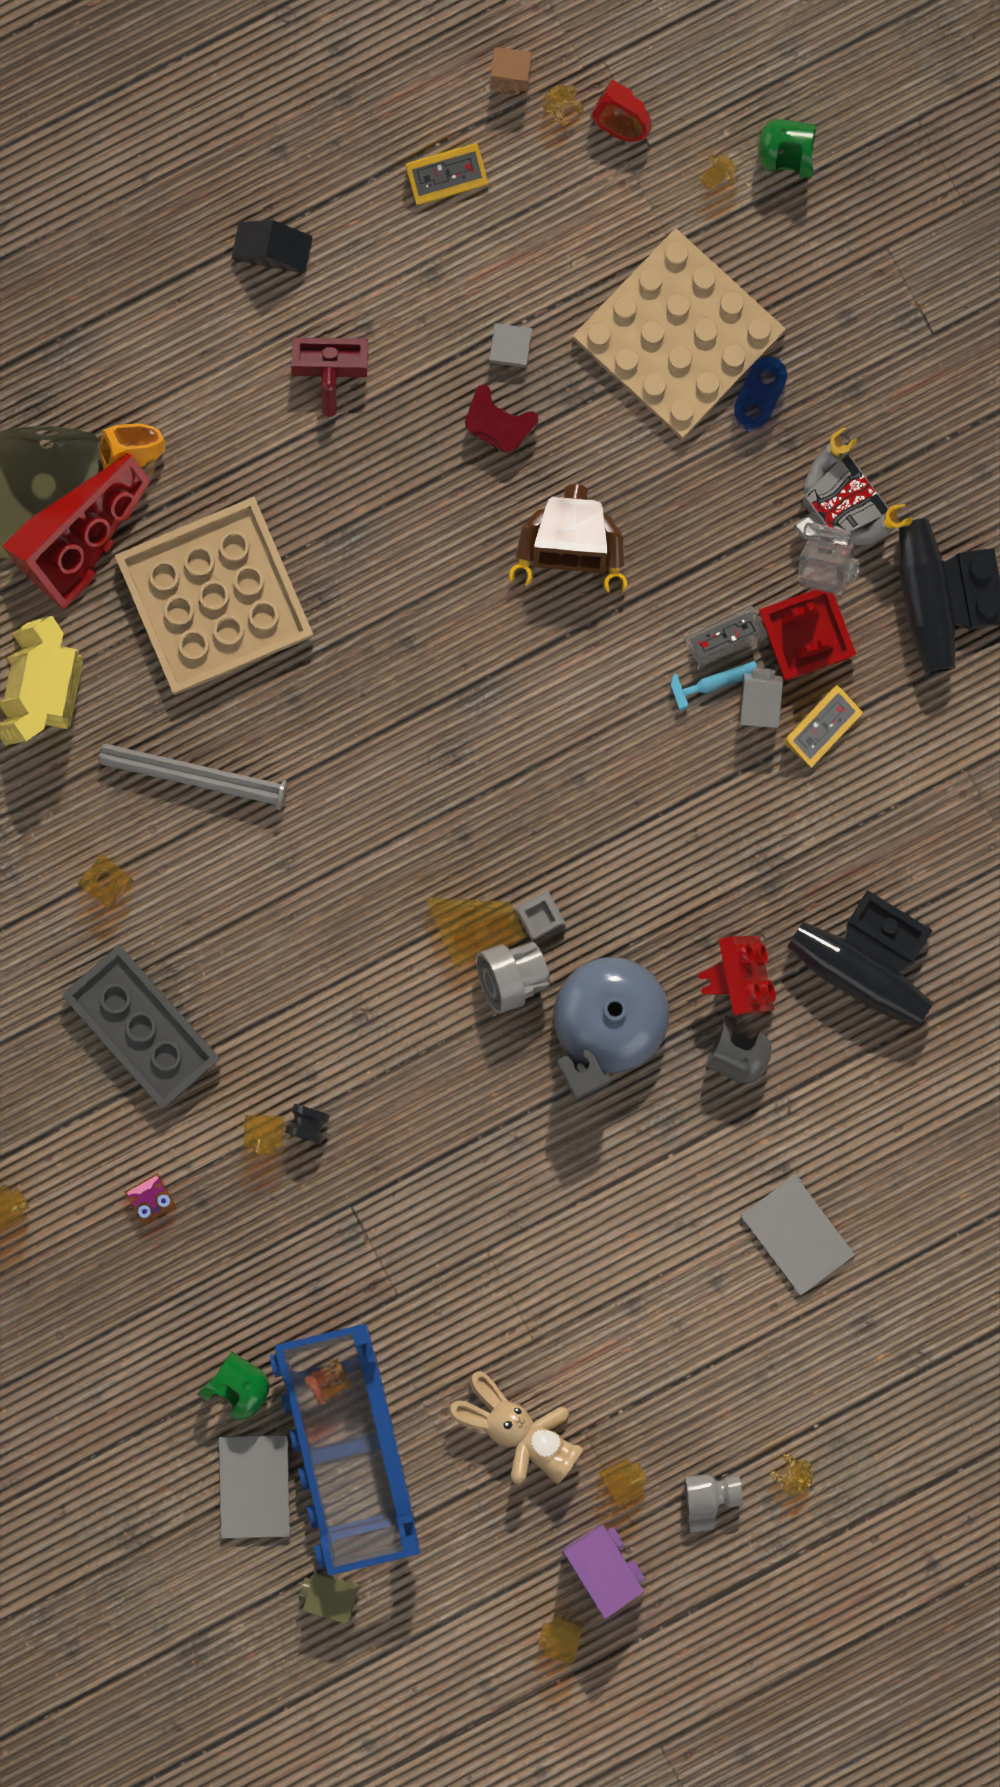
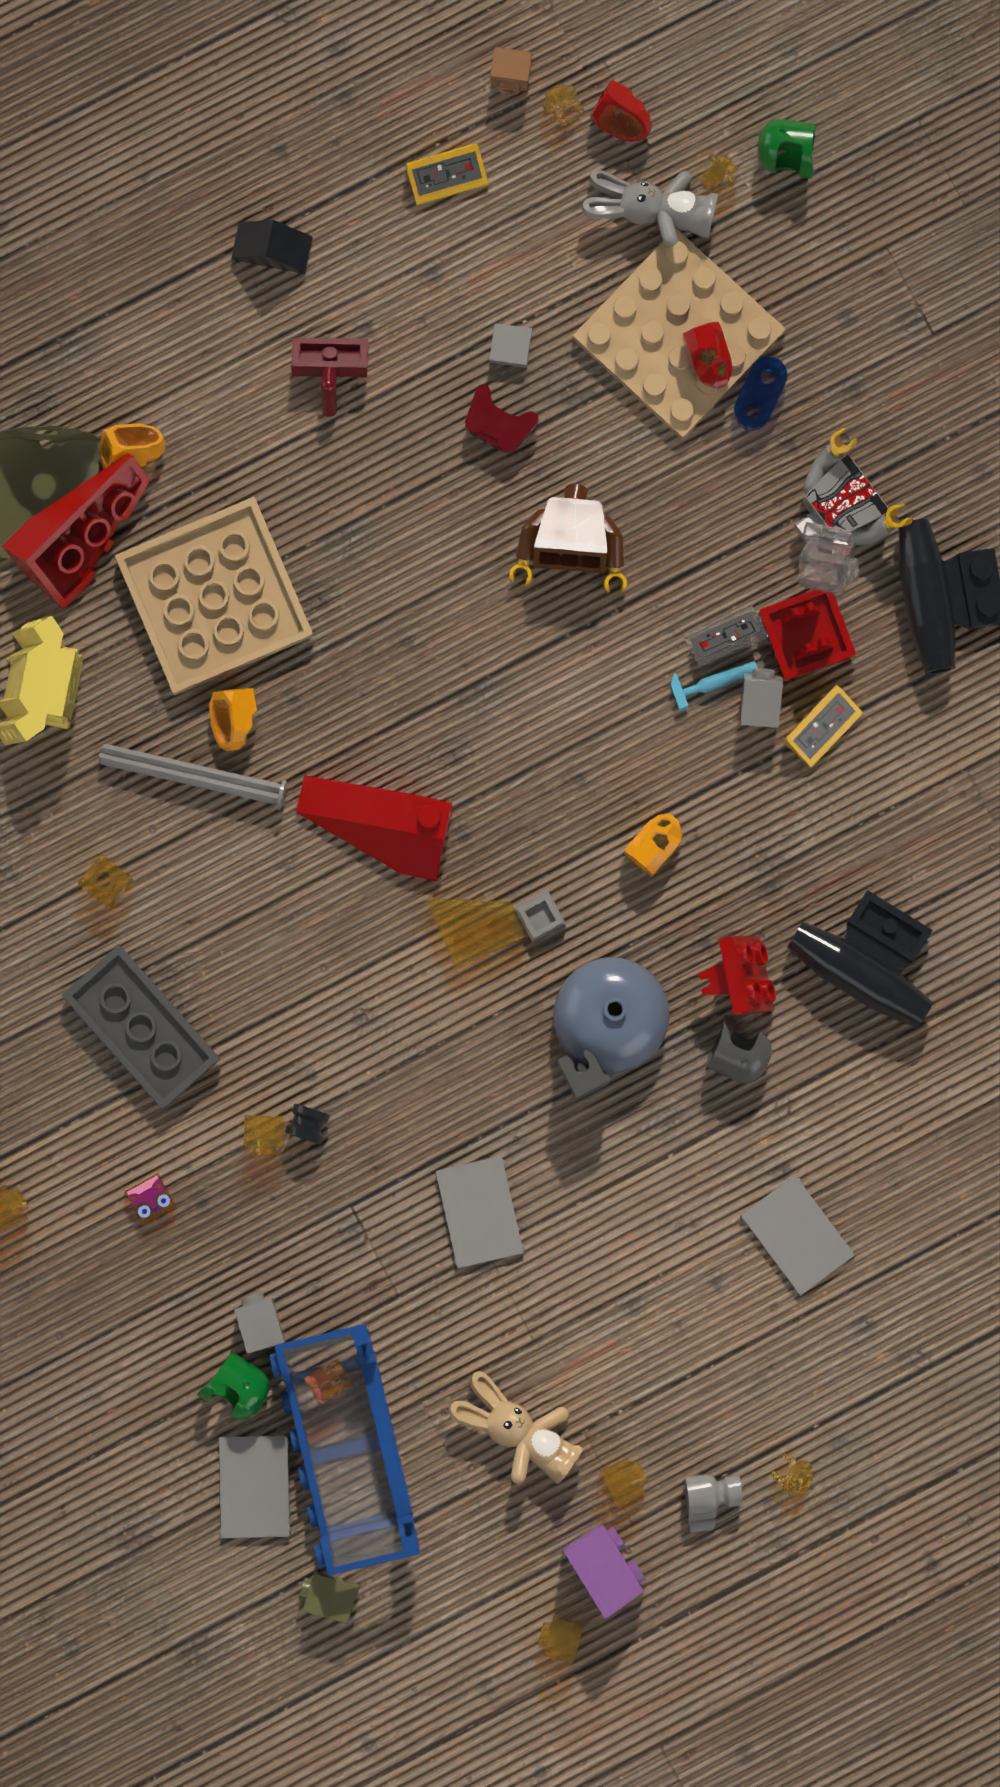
(232, 716): none -> light orange rock
(259, 1323): none -> light grey brick
(388, 825): none -> red wedge
(479, 1212): none -> light grey piece
(511, 975): light grey piece -> none
(645, 203): none -> light grey animal
(655, 843): none -> light orange rock
(708, 354): none -> red rock

